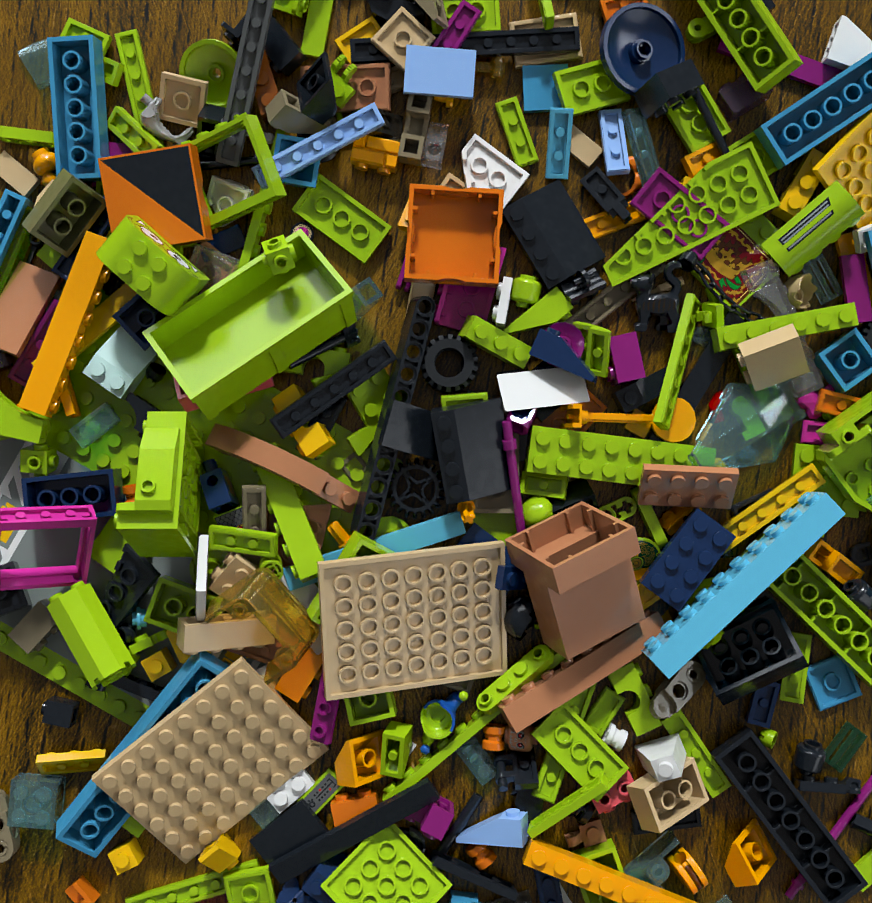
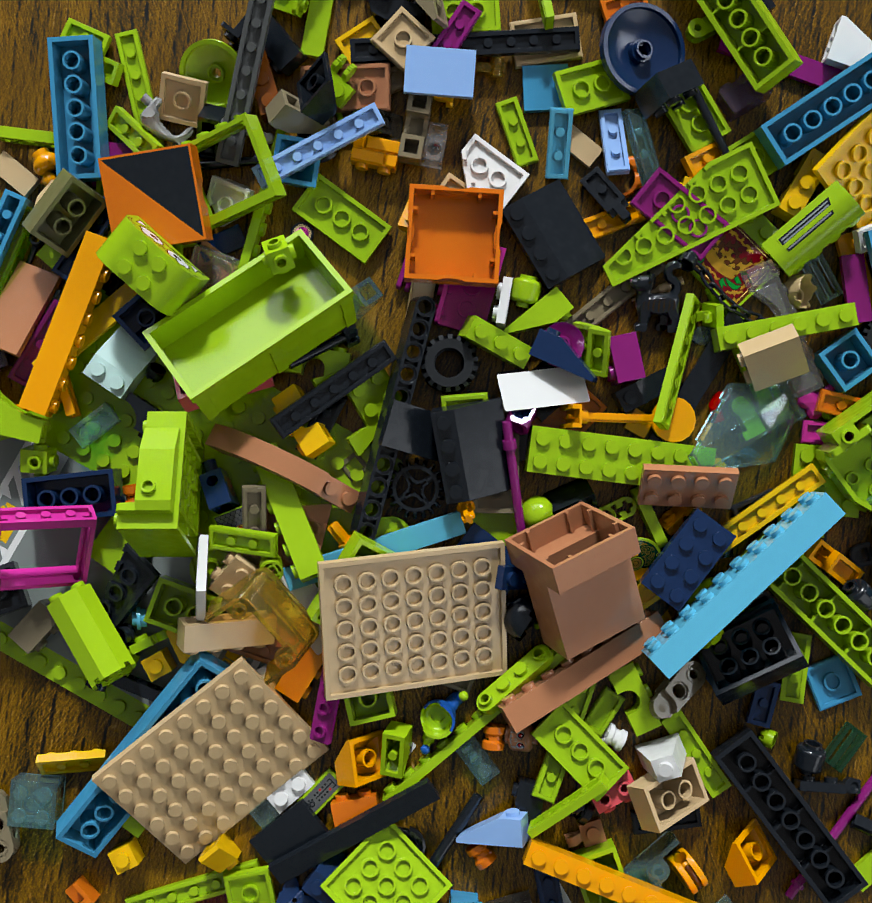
(36, 61): clear light blue piece -> none
(60, 711): black brick -> none
(434, 818): magenta brick -> none
(473, 875): black tile -> none
(523, 766): black plate -> none
(544, 485): lime plate -> none
(582, 285): black hips -> none

